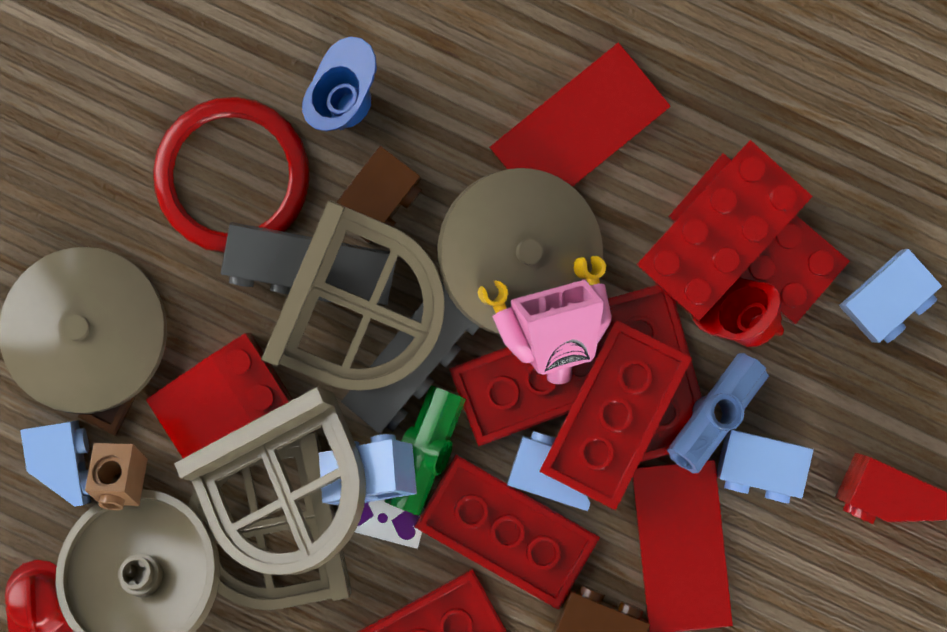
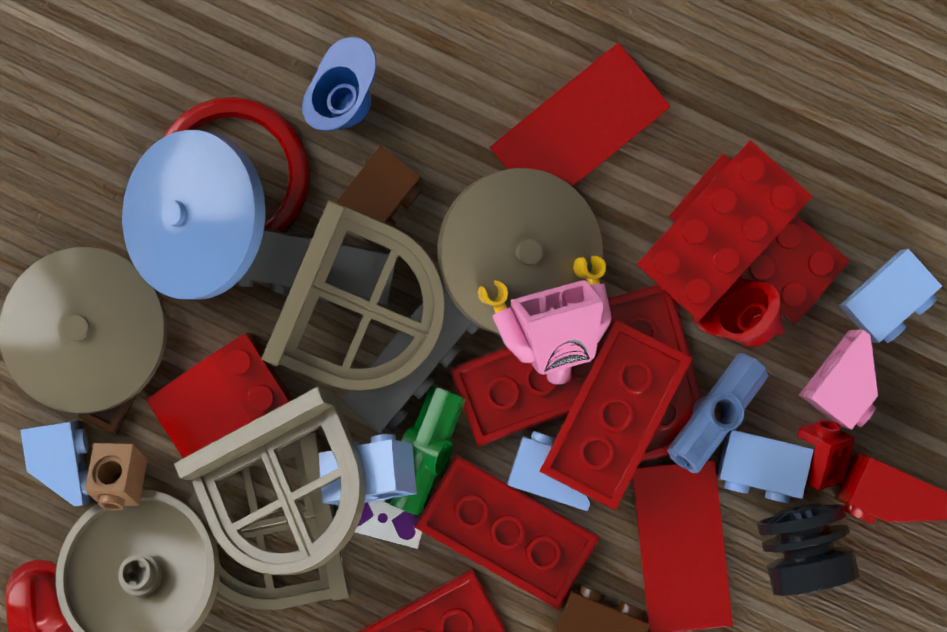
(193, 214): none -> medium blue dish
(808, 550): none -> black wheel
(830, 454): none -> red bracket
(845, 382): none -> bright pink slope

